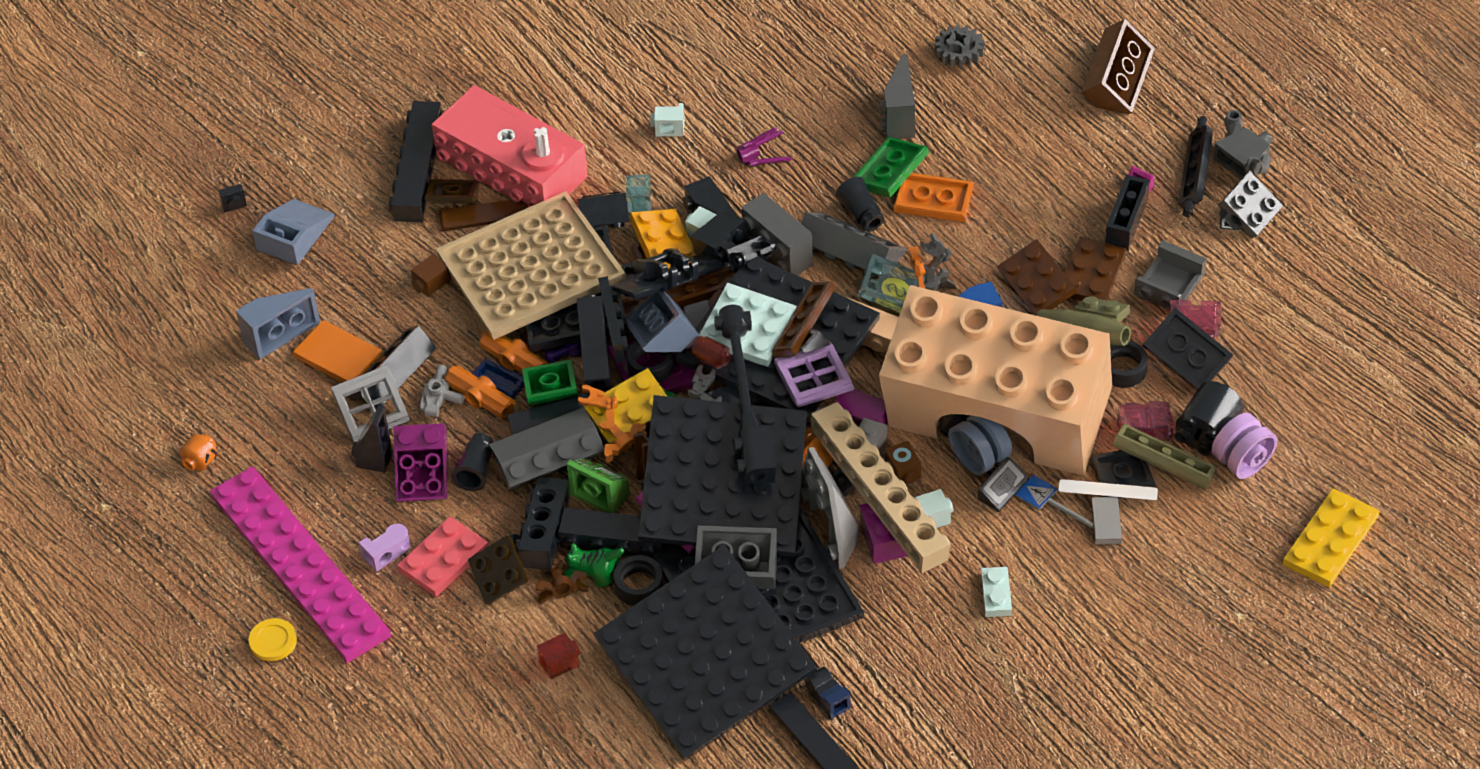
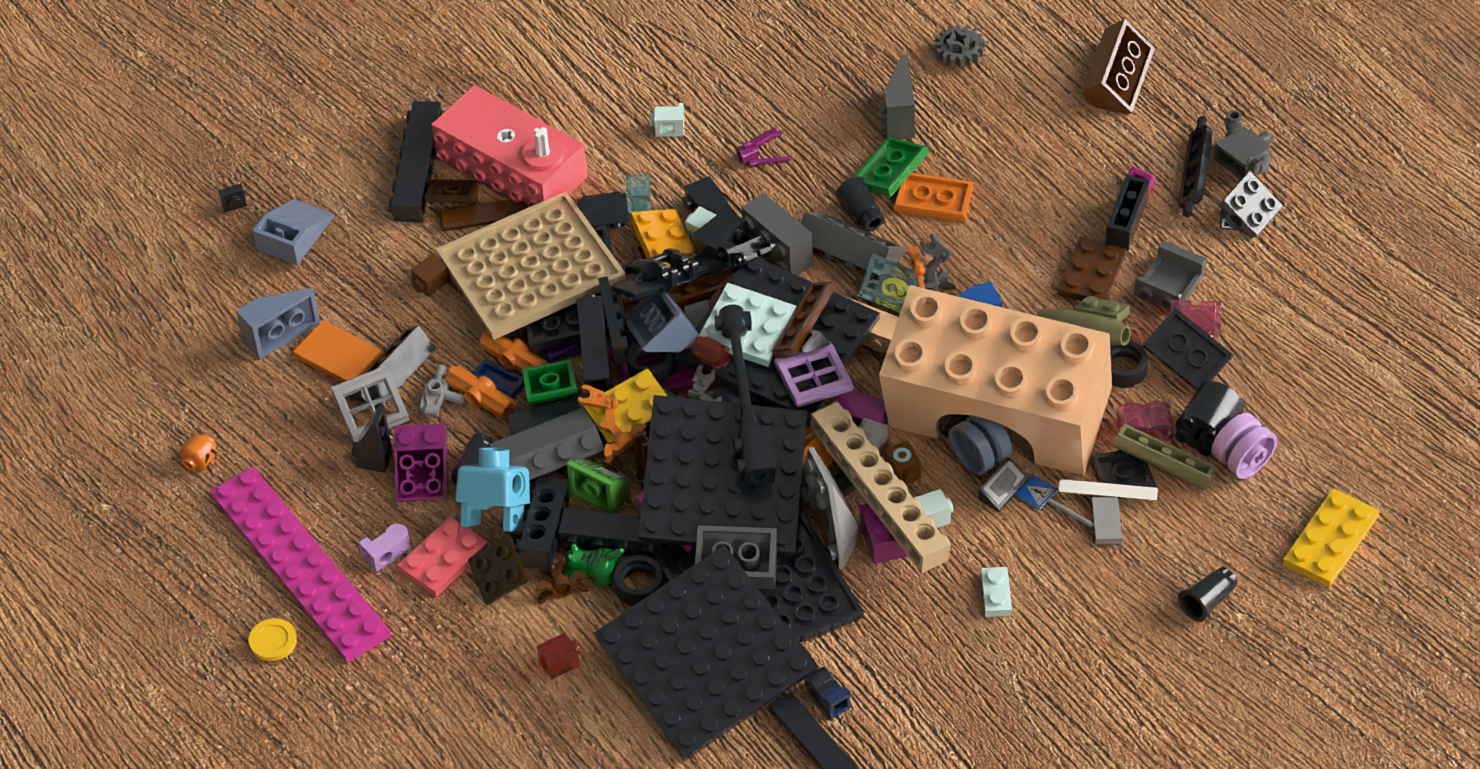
(492, 484): none -> medium azure piece
(1037, 278): reddish brown plate -> none
(1207, 594): none -> black plant

